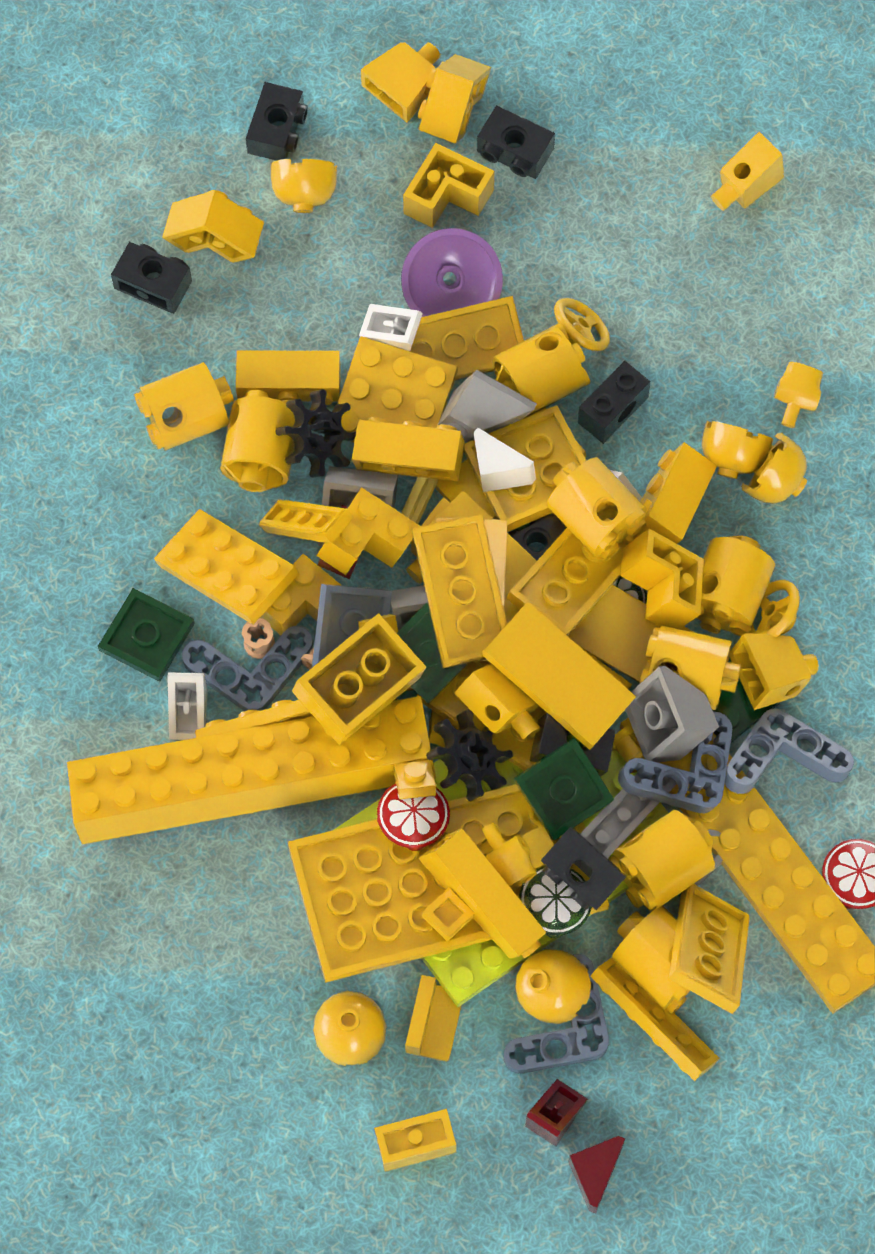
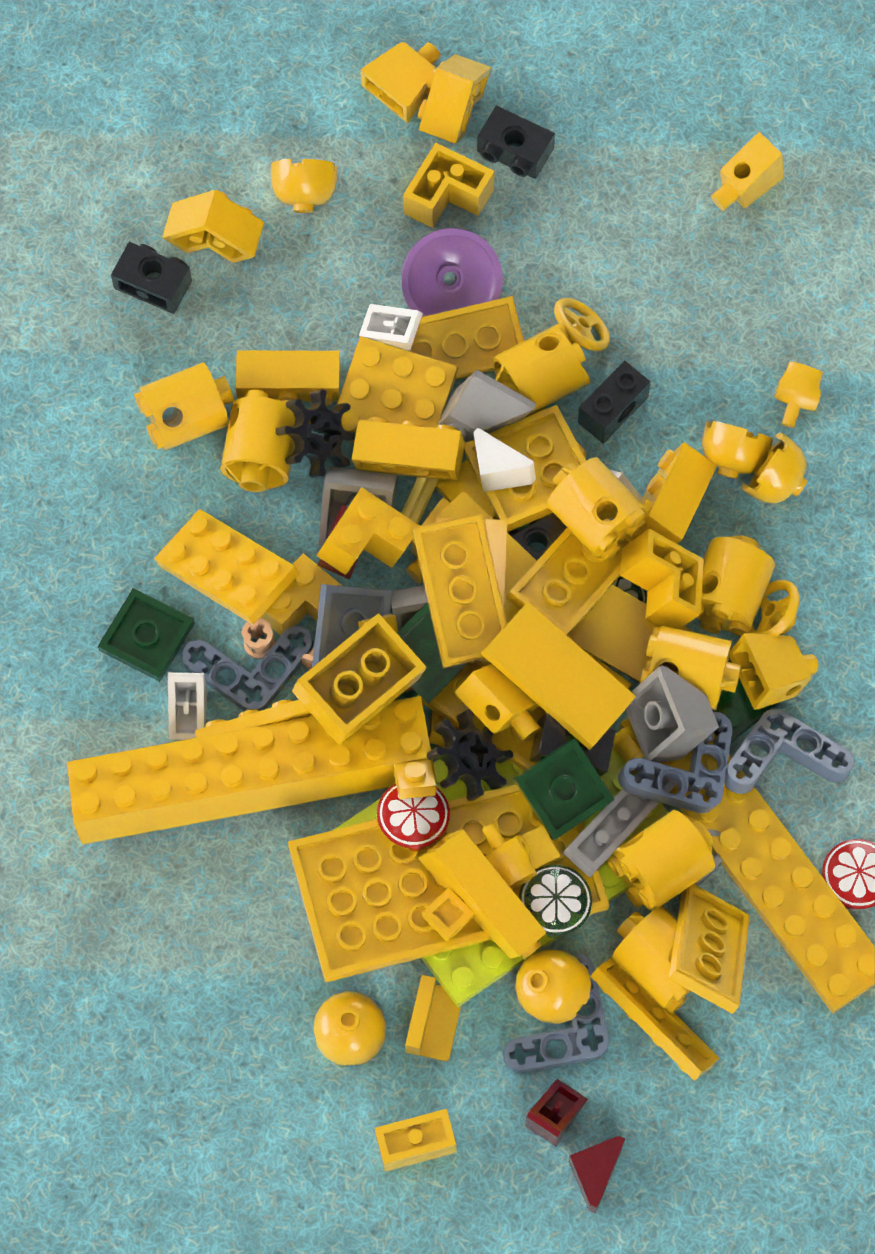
(275, 105): black brick -> none
(306, 521): yellow tile -> none
(604, 876): black brick -> none

